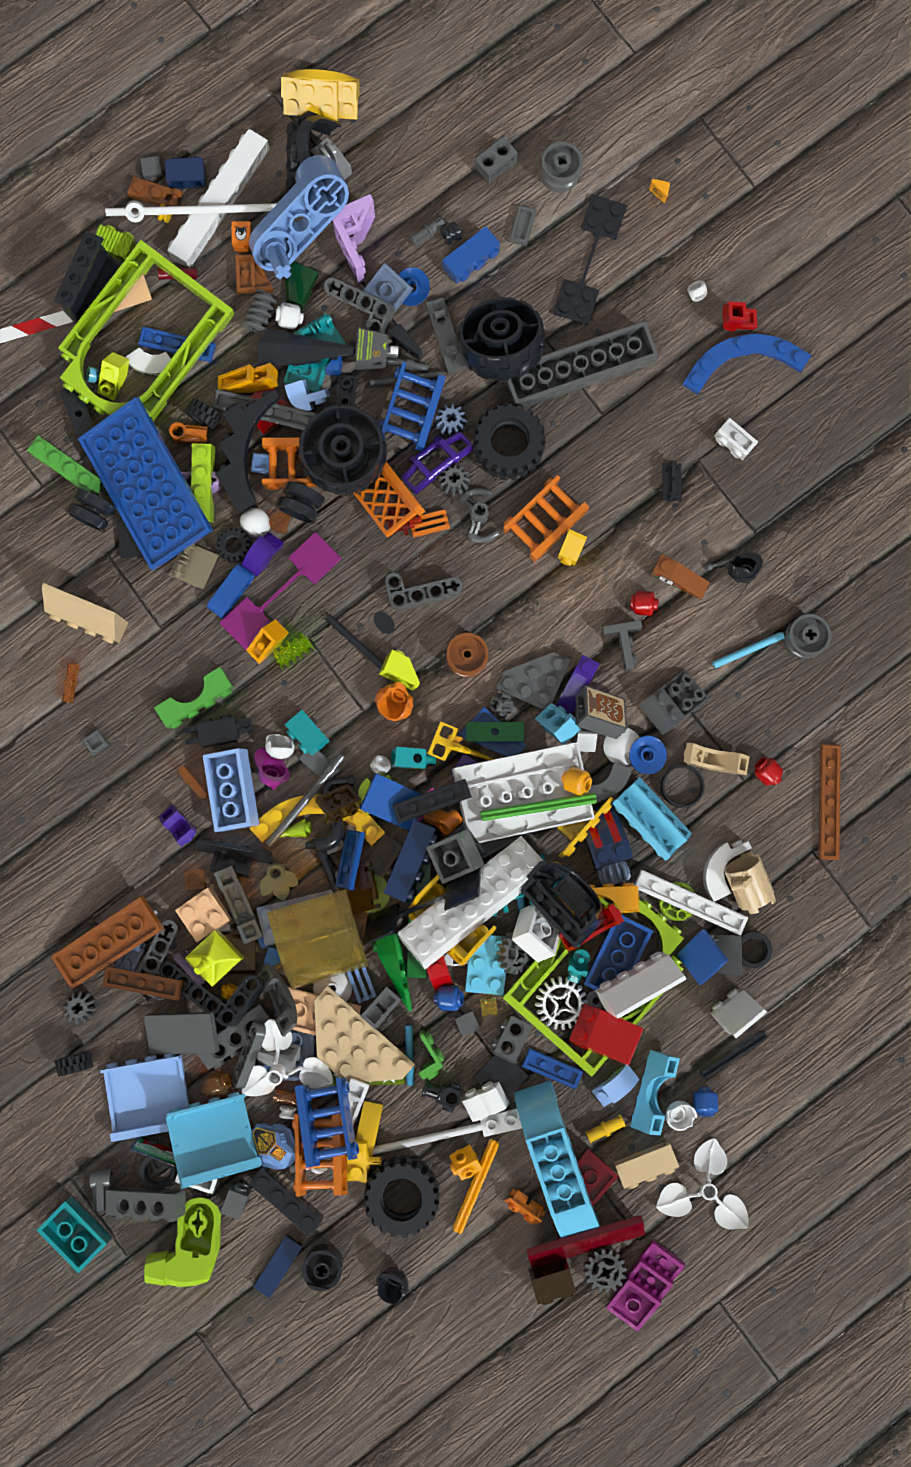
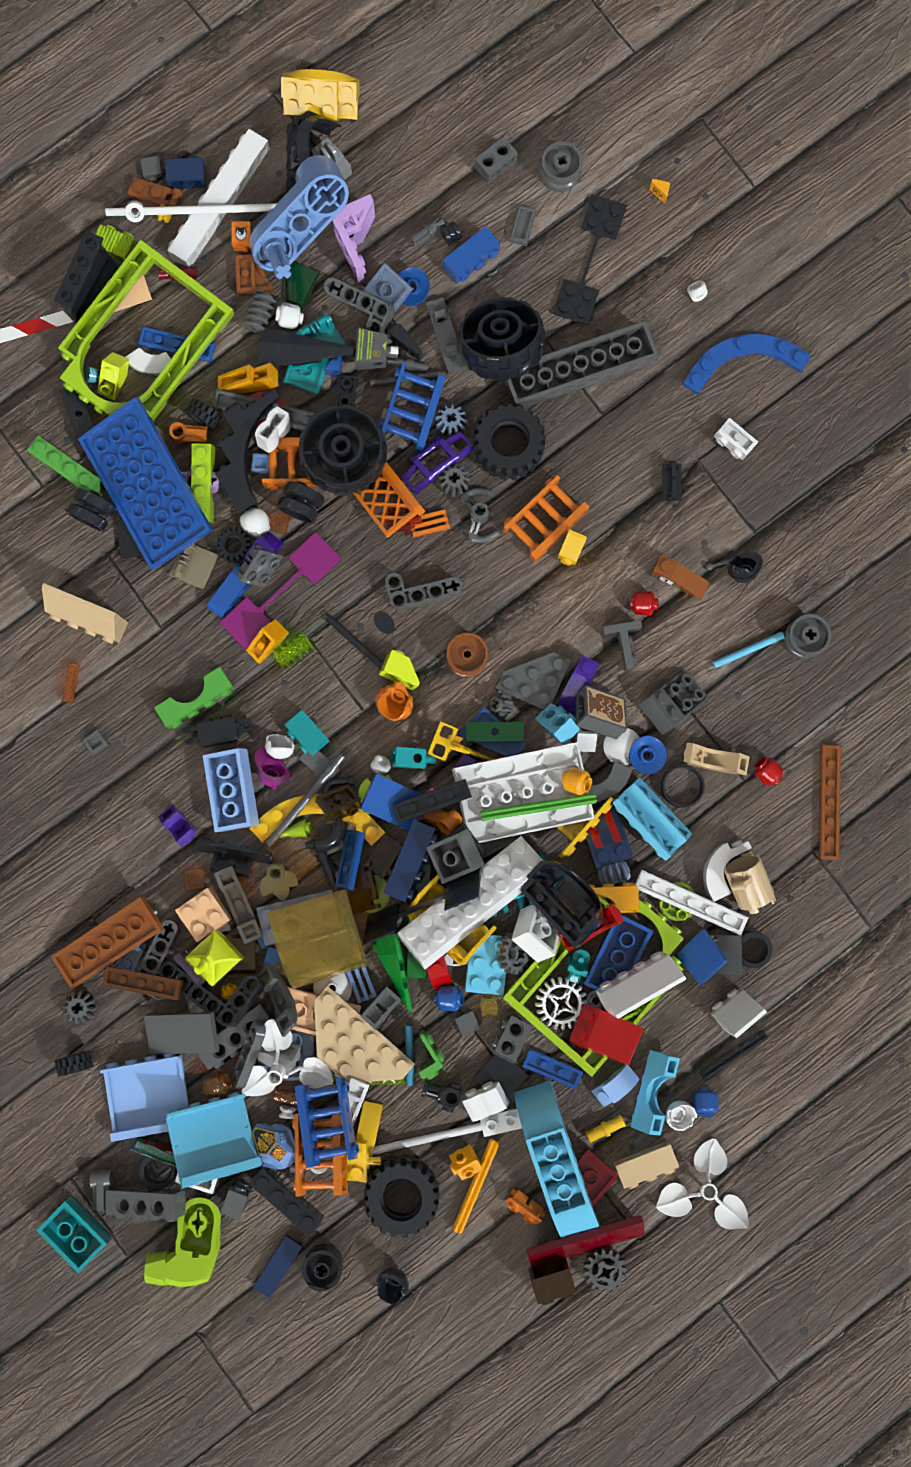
(193, 783): clear orange tile -> none
(261, 566): none -> dark grey hinge
(271, 430): none -> white brick
(301, 398): light blue brick -> none
(645, 1285): magenta slope -> none
(738, 317): red brick -> none

